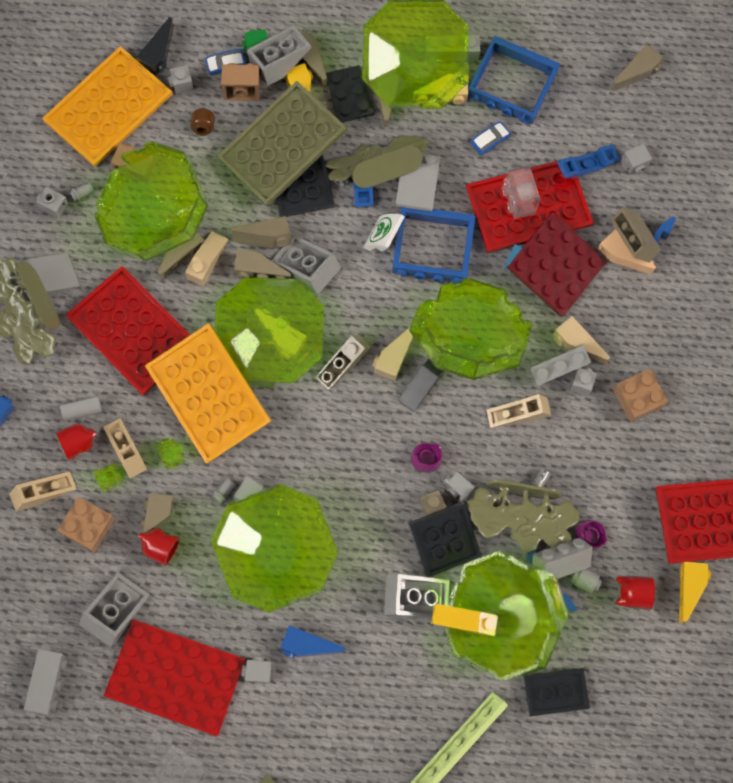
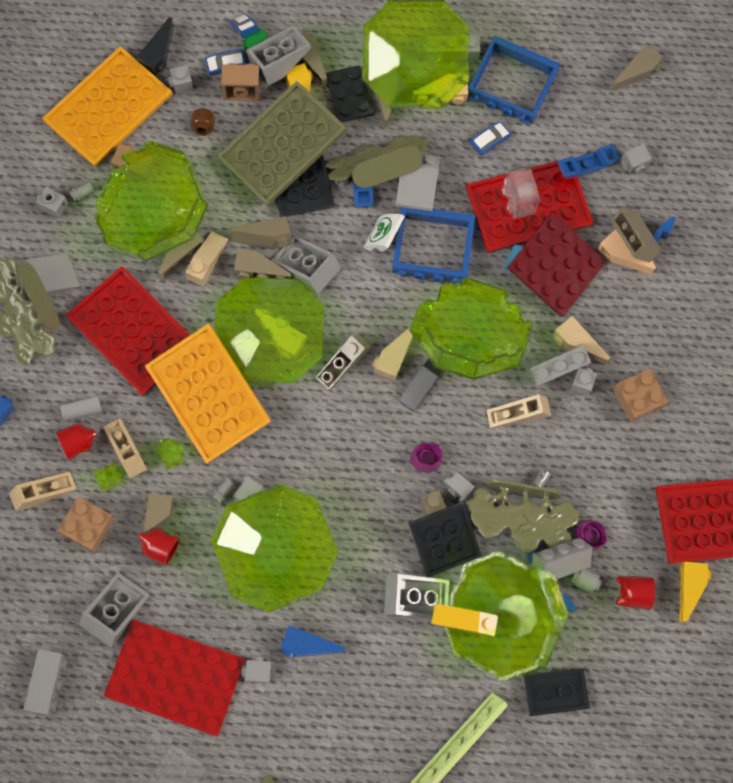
(243, 25): none -> slope

